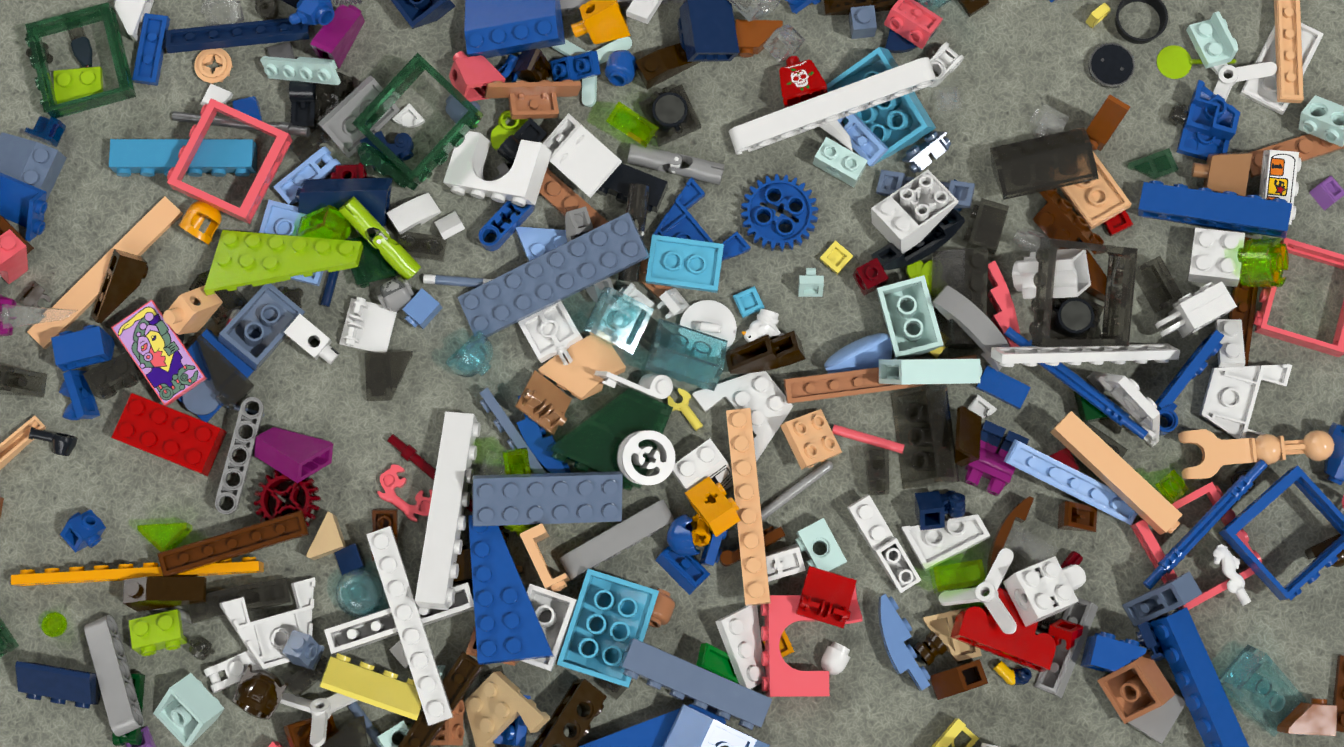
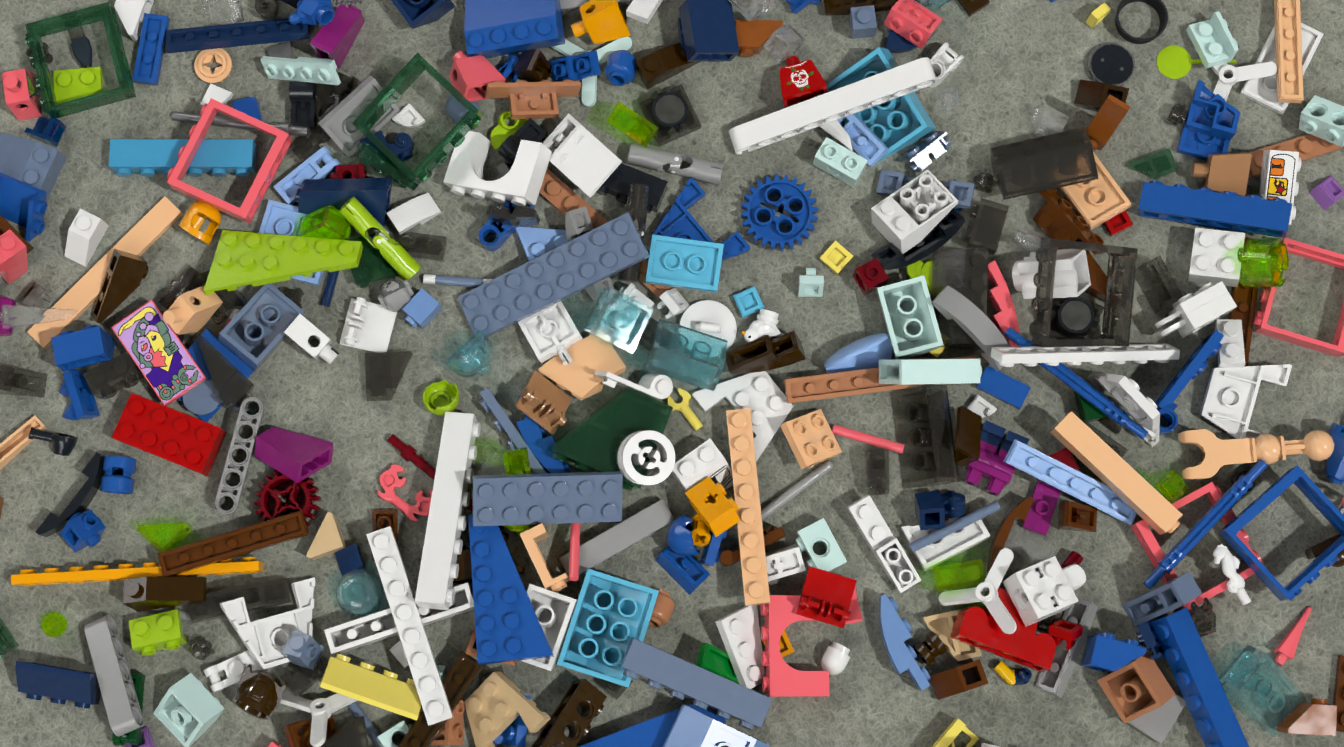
(19, 90): none -> coral torso
(84, 237): none -> white slope
(94, 472): none -> black slope
(116, 483): none -> blue wheel
(178, 287): none -> clear smoke pin
(437, 404): none -> lime hair
(449, 225): white tile -> none
(520, 217): none -> clear smoke slope
(574, 551): none -> coral bar
(954, 526): none -> sand blue bar
(986, 180): none -> clear smoke plate
(1042, 508): none -> magenta plate
(1095, 93): none -> dark brown slope
(1204, 618): none -> clear smoke plate
(1288, 646): none -> coral piece

